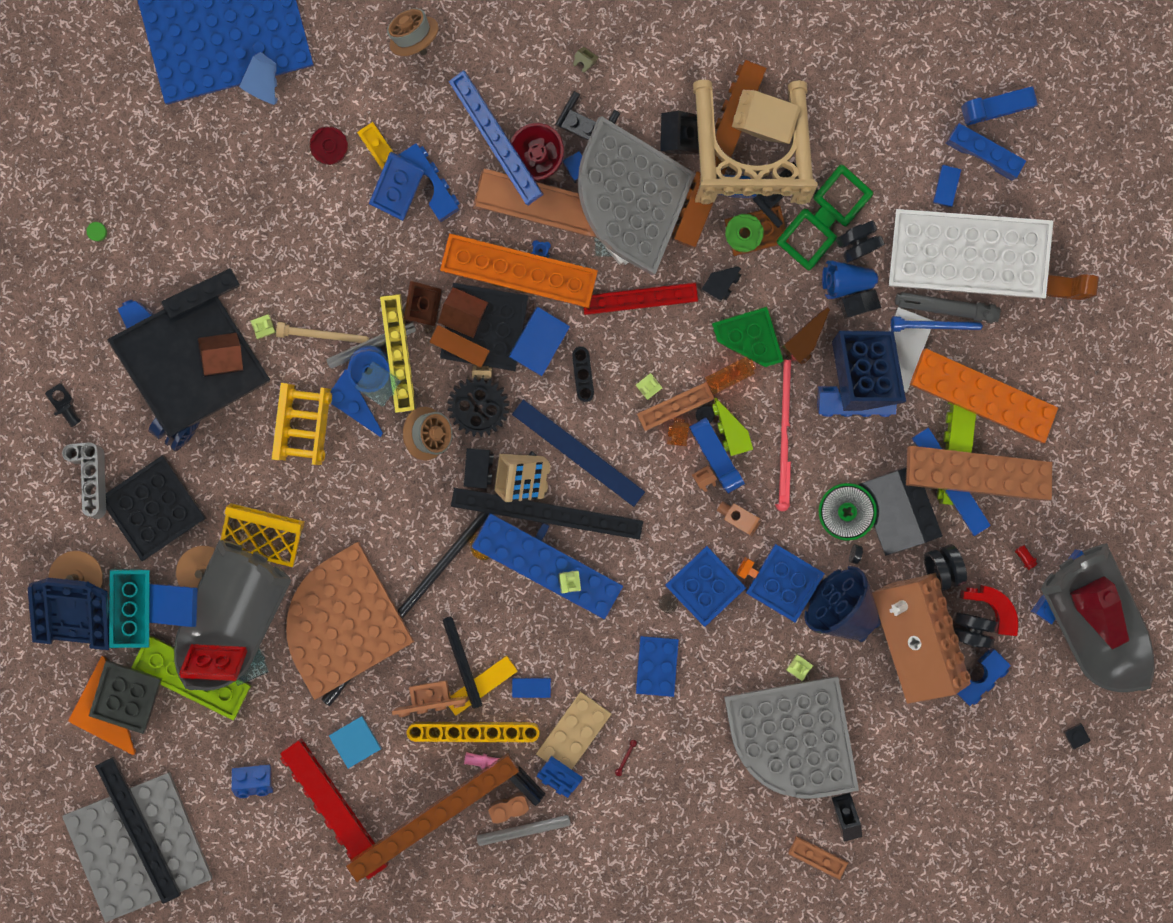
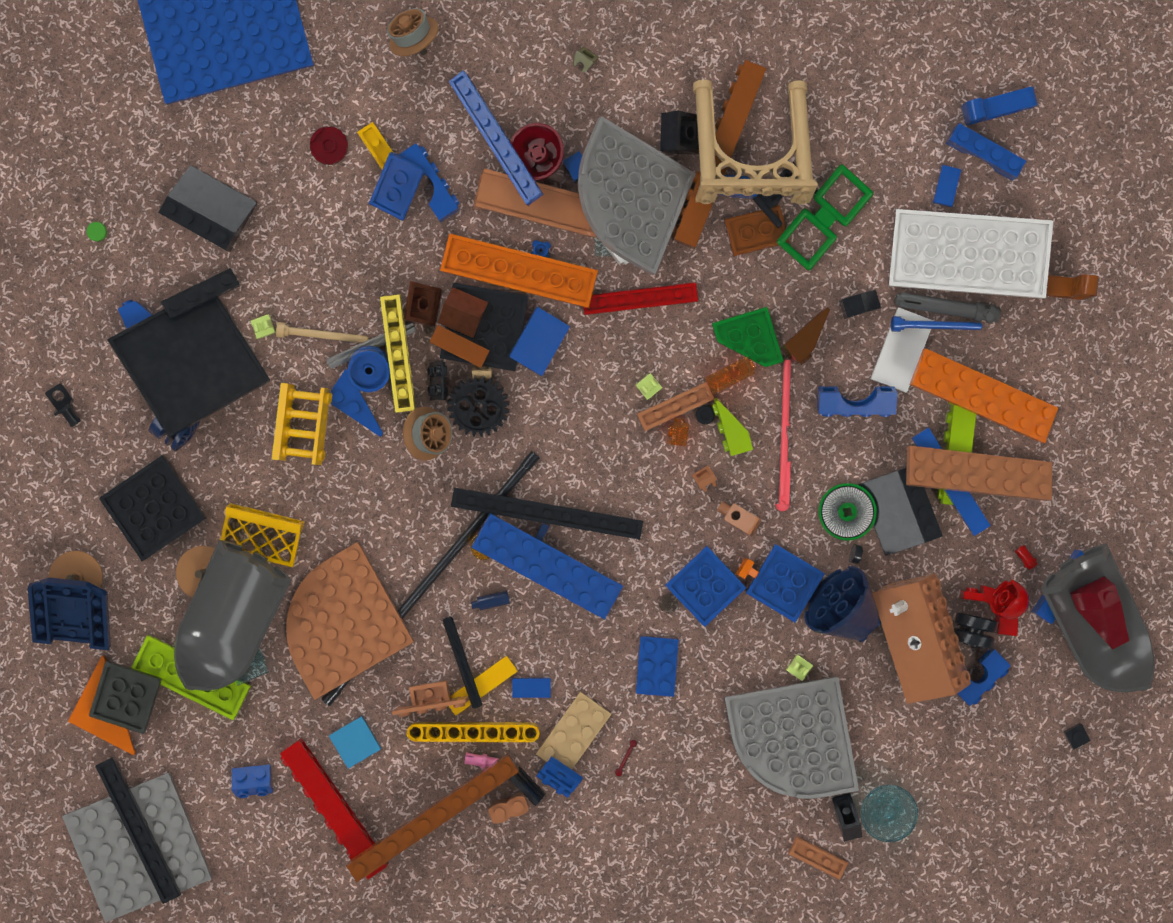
(87, 480): light grey beam -> none
(129, 608): teal slope -> none
(173, 605): blue tile -> none
(208, 208): none -> black slope
(213, 662): red tile -> none
(220, 354): copper slope -> none
(261, 79): medium blue slope -> none
(378, 384): clear light blue piece -> none
(436, 372): none -> black hinge
(477, 468): black brick -> none
(491, 600): none -> dark blue cylinder
(521, 477): tan slope -> none
(523, 830): light grey axle -> none
(569, 581): yellowish green tile -> none
(578, 123): black plate -> none
(578, 453): dark blue tile -> none
(579, 365): black beam -> none
(716, 455): blue beam -> none
(719, 282): black slope -> none
(744, 244): bright green tile -> none
(766, 117): tan slope -> none
(846, 279): blue cone -> none
(860, 241): black wheel -> none
(868, 369): dark blue slope -> none
(897, 818): none -> clear light blue piece
(947, 565): black wheel -> none
(1010, 600): none -> red cylinder

